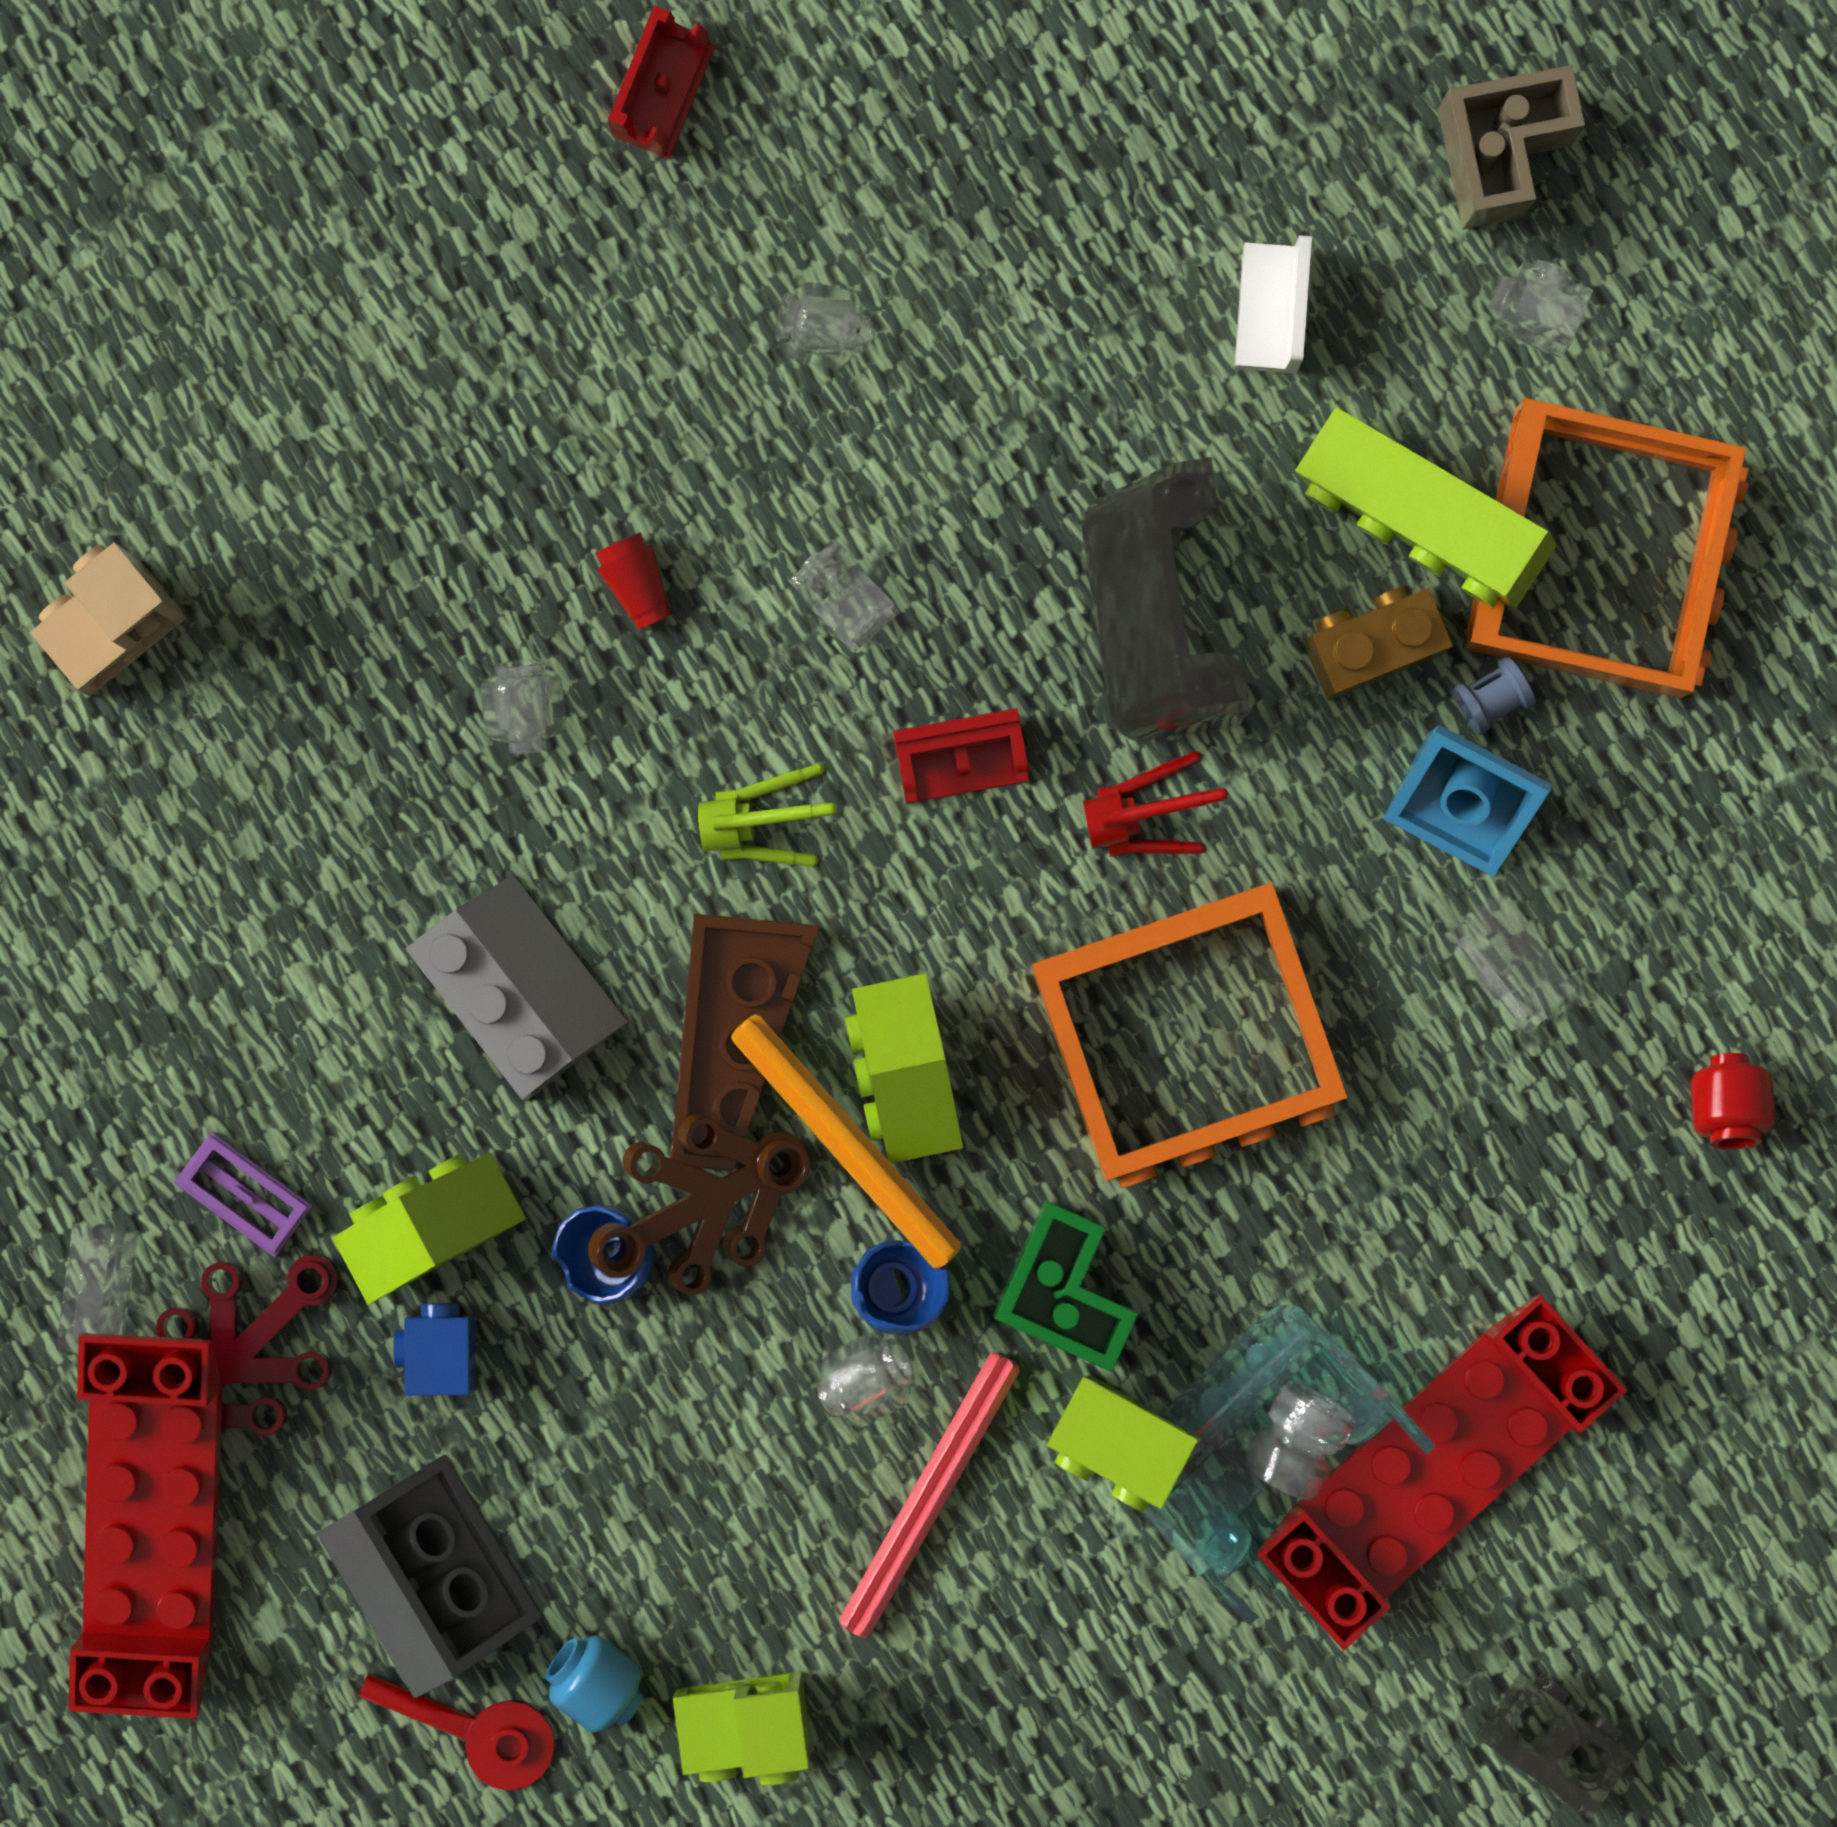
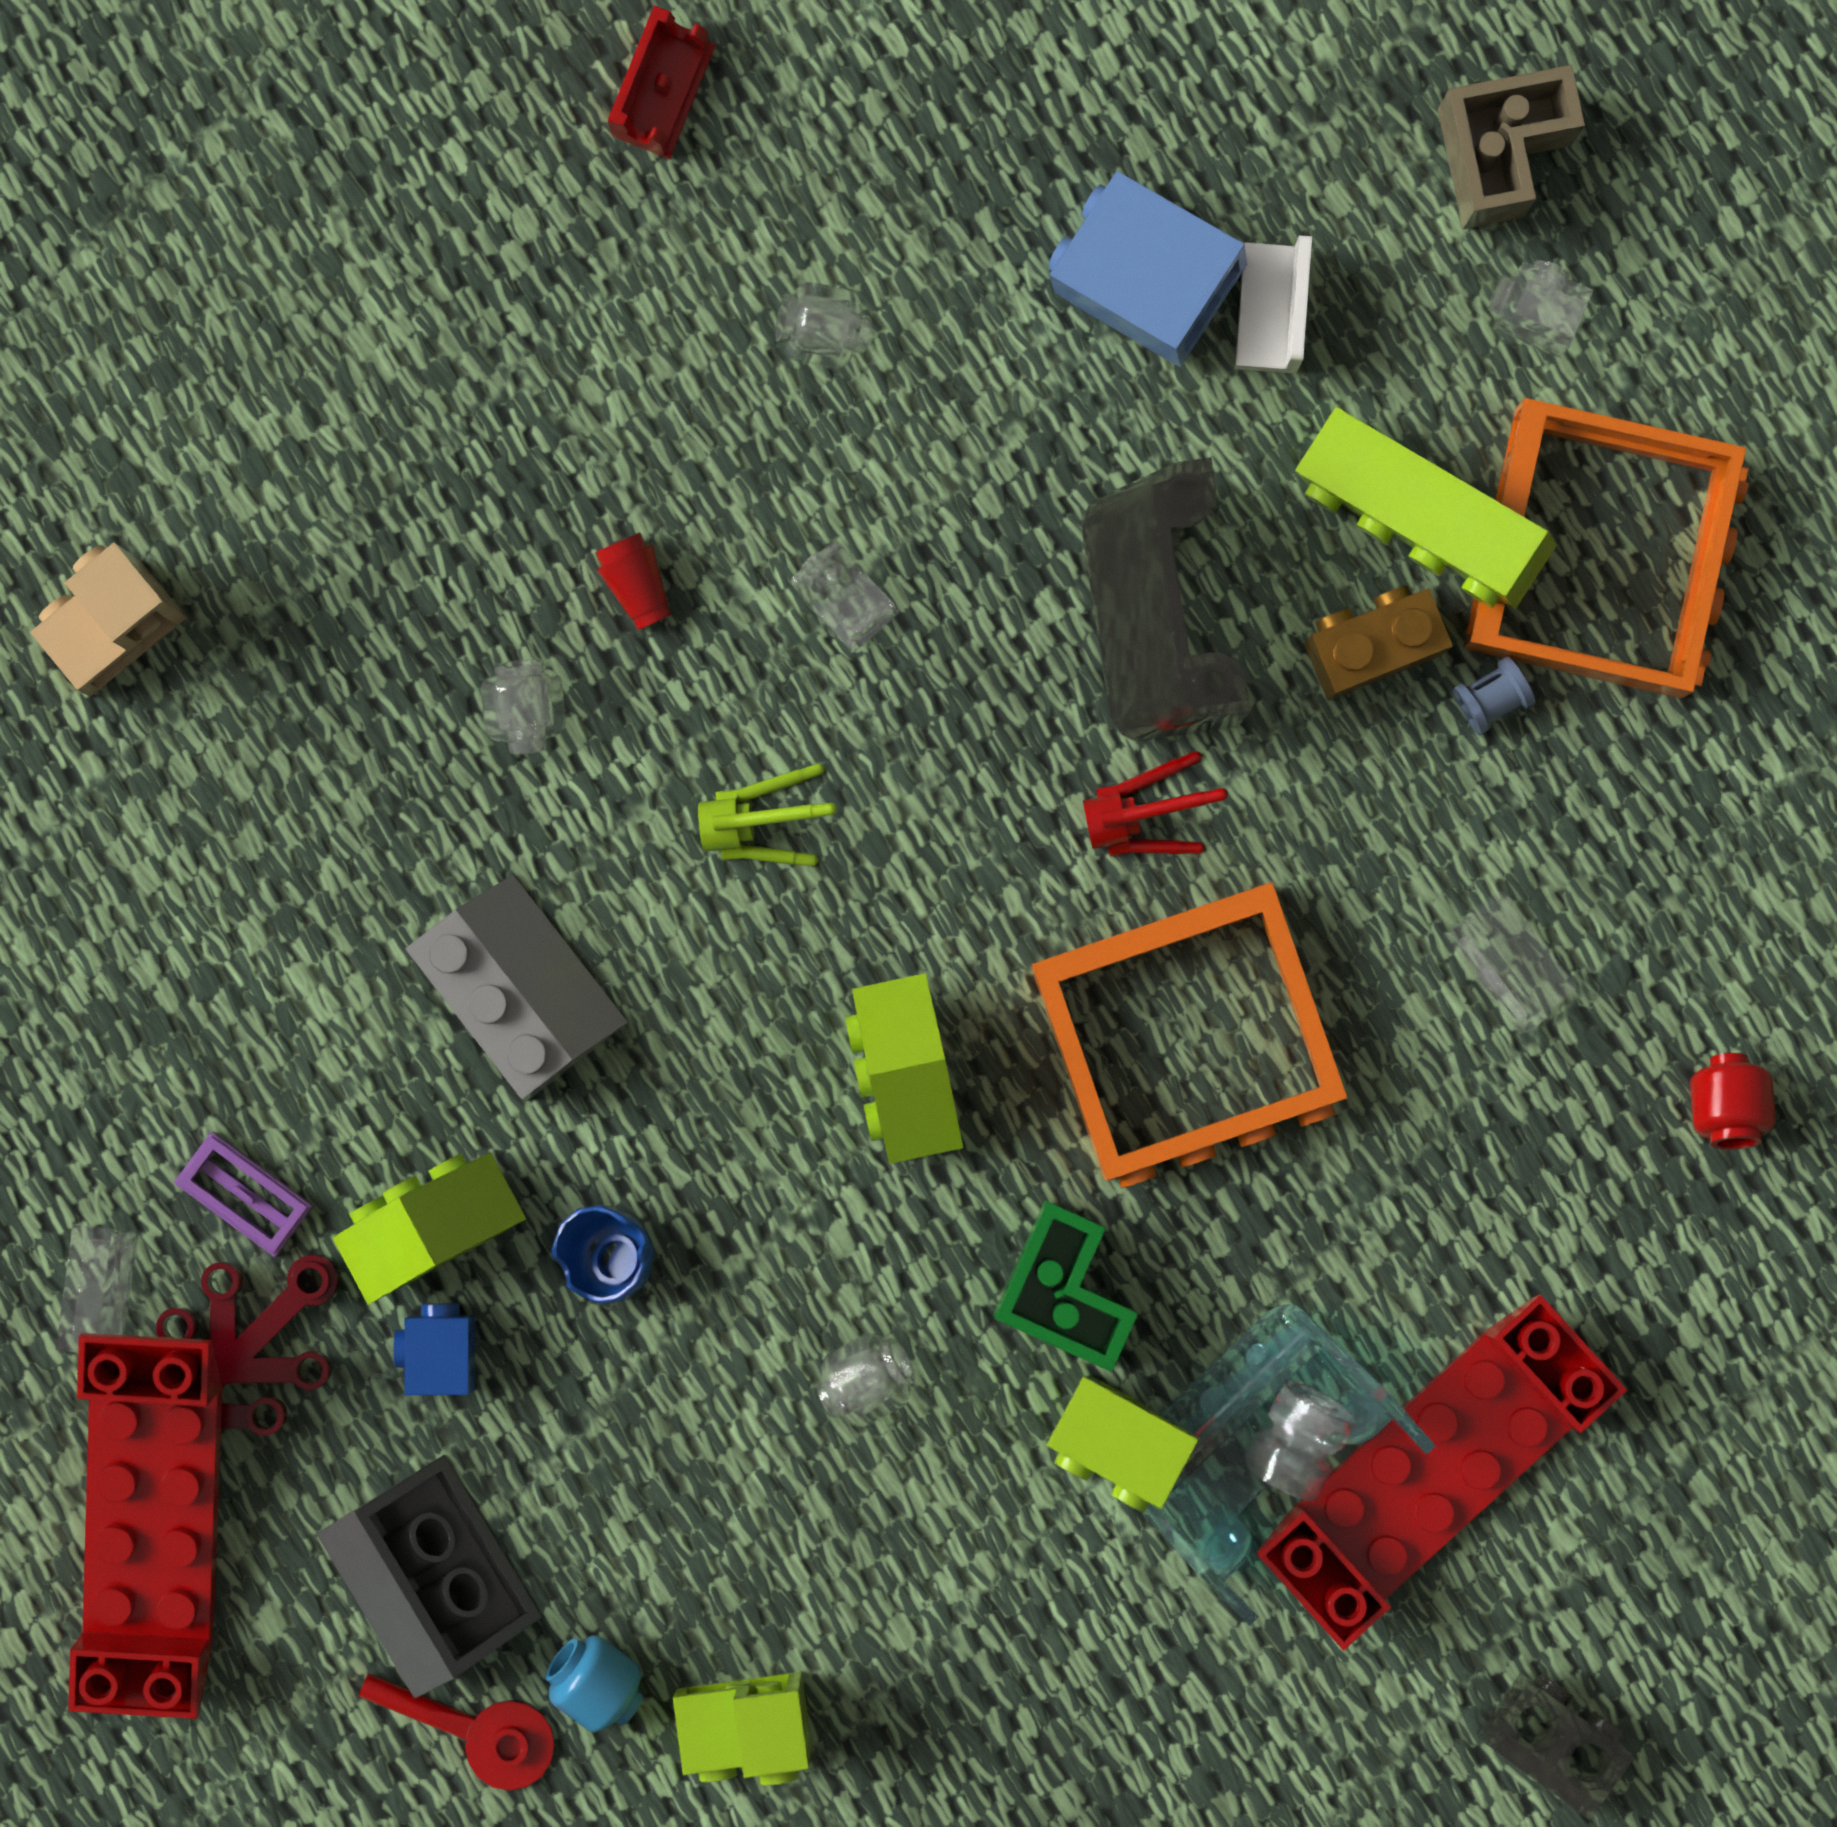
(709, 1202): reddish brown plant -> none
(733, 973): reddish brown wing -> none
(846, 1141): light orange axle -> none
(878, 1295): blue hair -> none
(929, 1495): coral axle -> none
(961, 756): red hinge -> none
(1147, 267): none -> medium blue brick
(1466, 800): dark azure slope -> none

